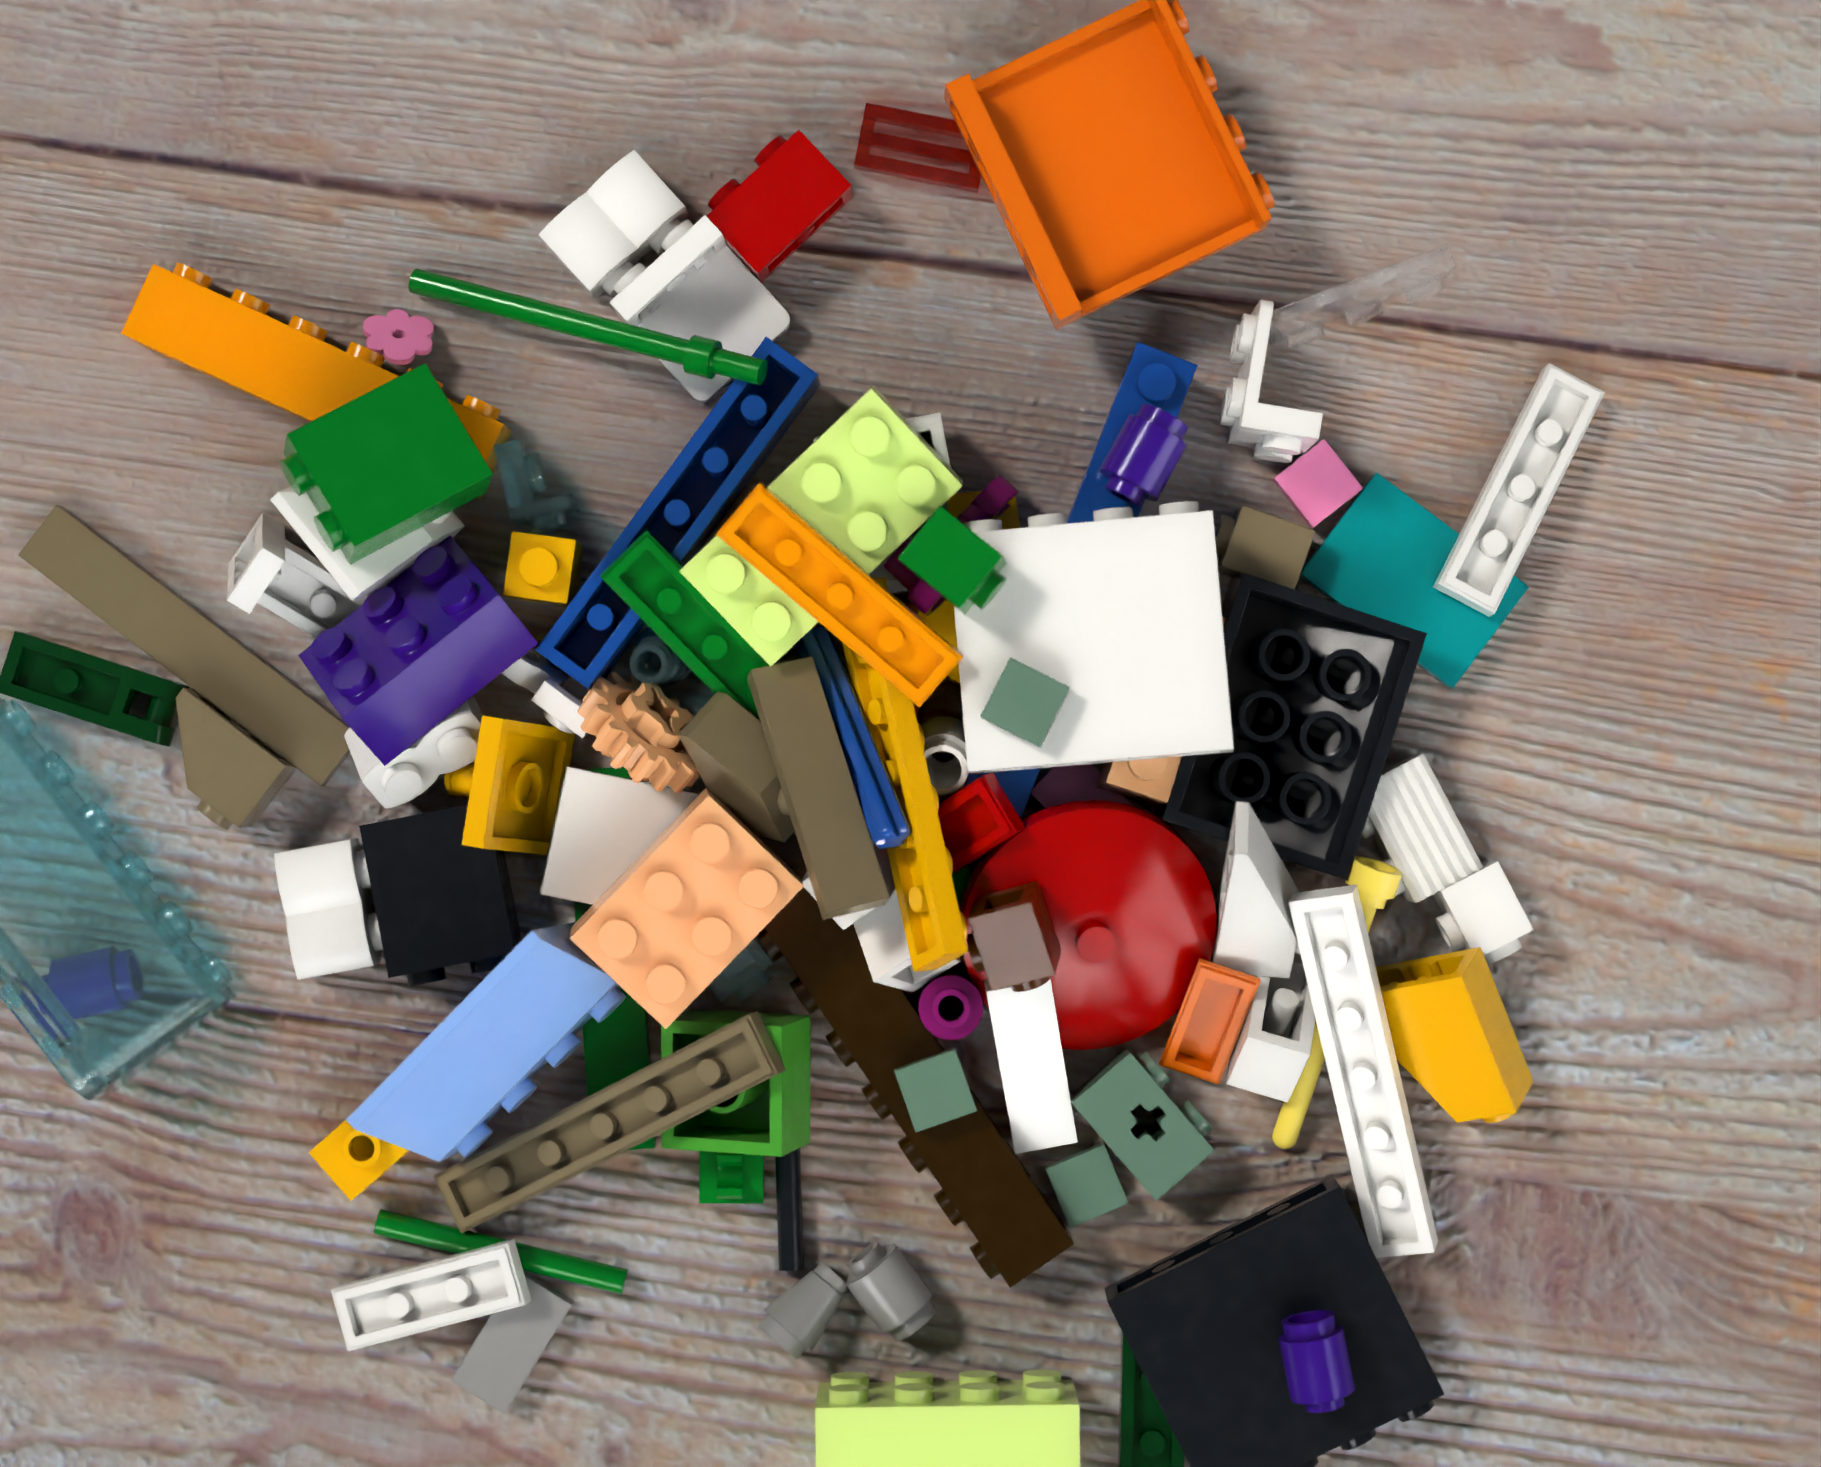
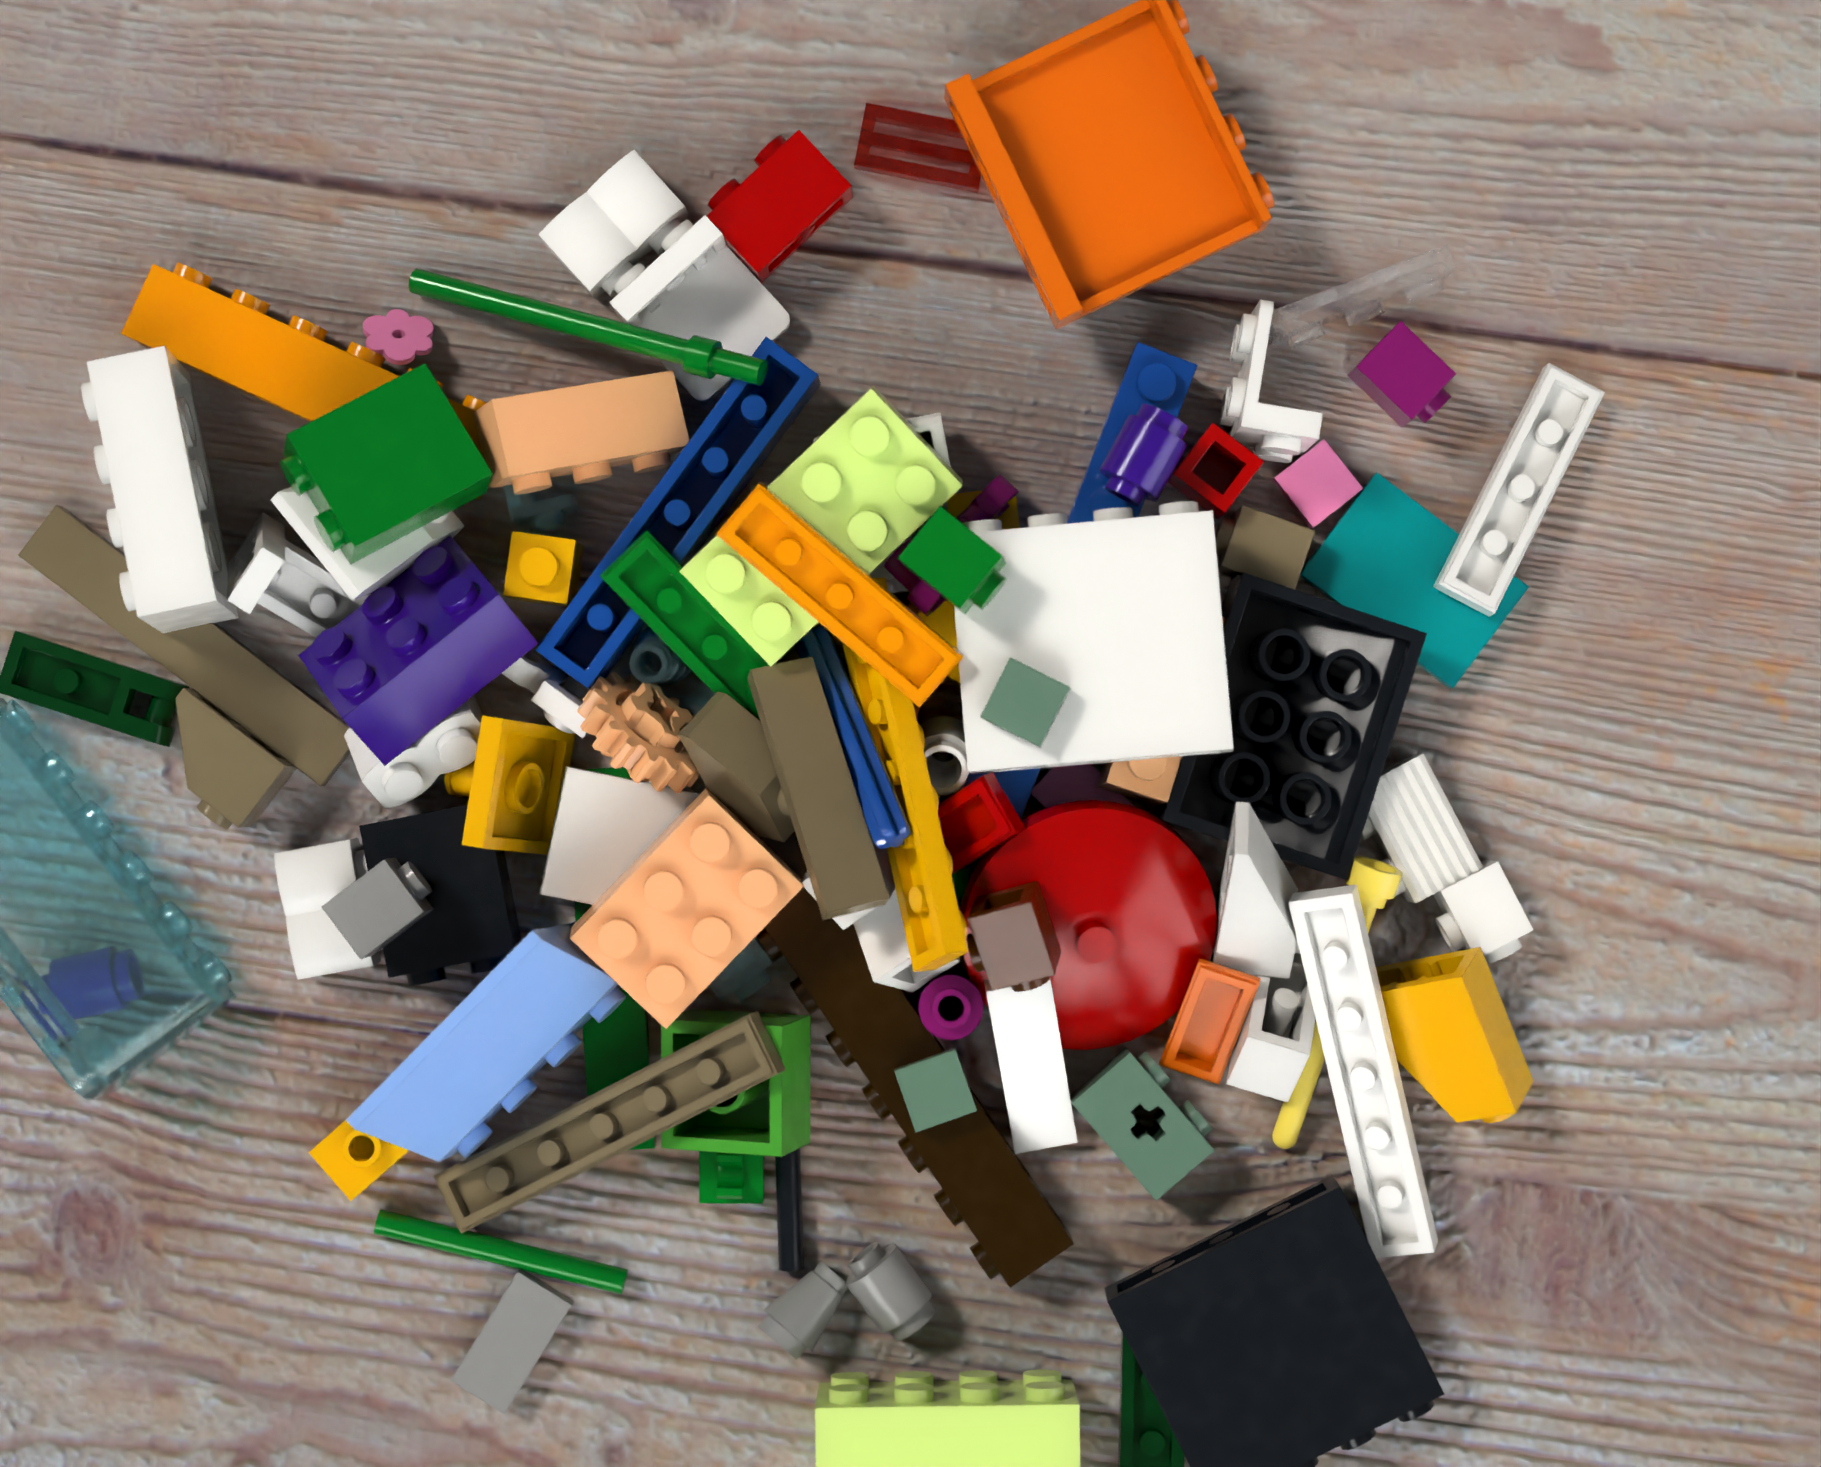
(159, 489): none -> white brick
(380, 906): none -> light grey brick
(431, 1295): white tile -> none
(582, 431): none -> light nougat brick
(1086, 1185): sand green tile -> none
(1215, 471): none -> red brick
(1316, 1360): dark purple brick -> none
(1404, 376): none -> magenta brick

